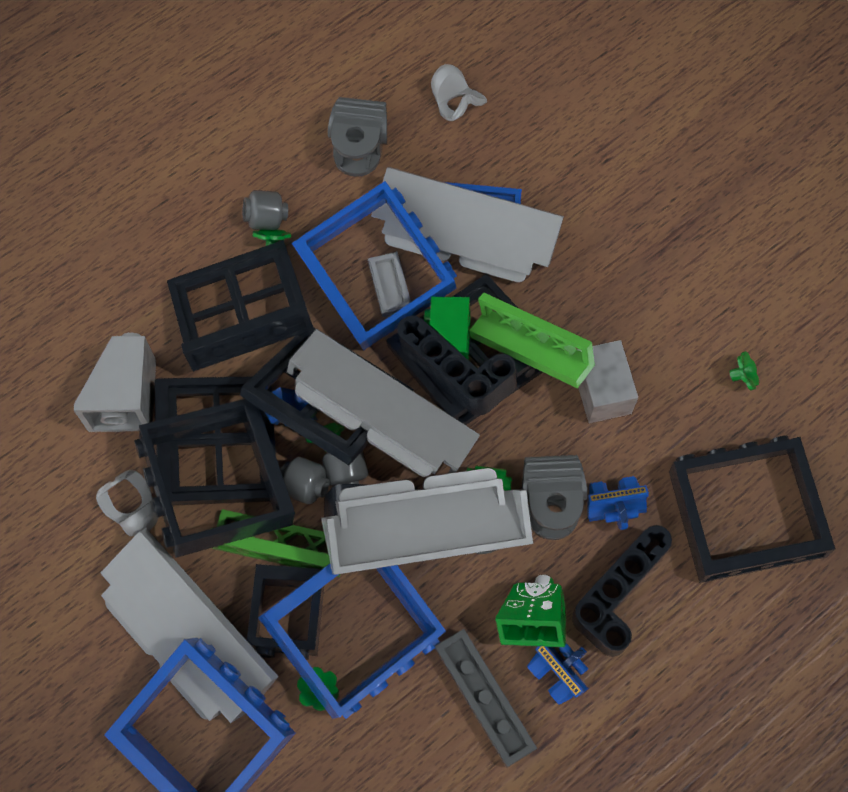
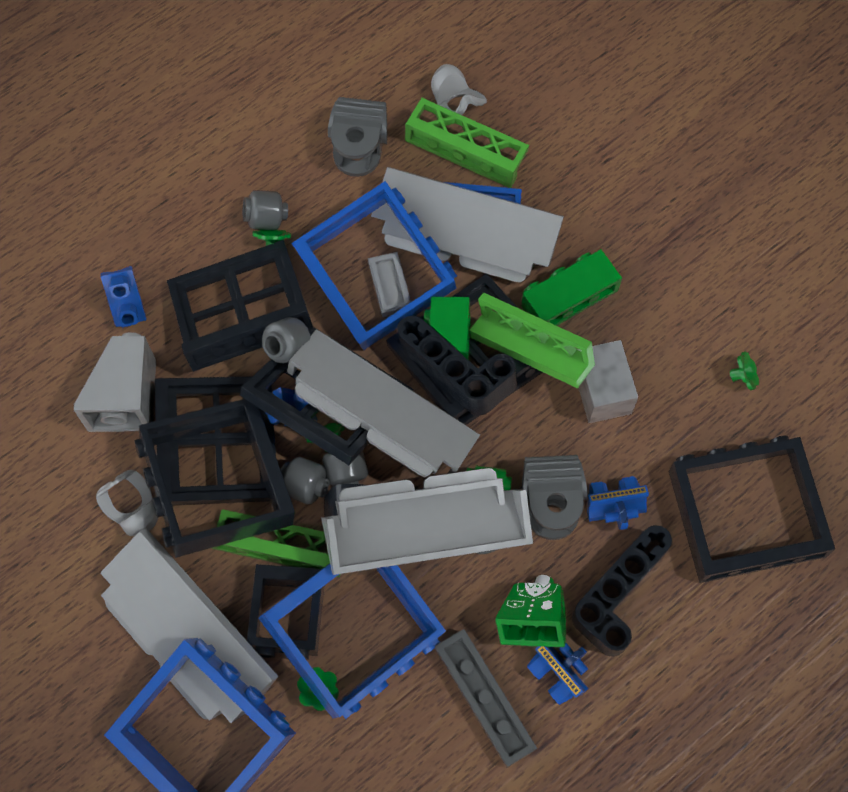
(123, 297): none -> blue hips
(284, 339): none -> dark grey head
(462, 151): none -> bright green fence
(572, 288): none -> green brick

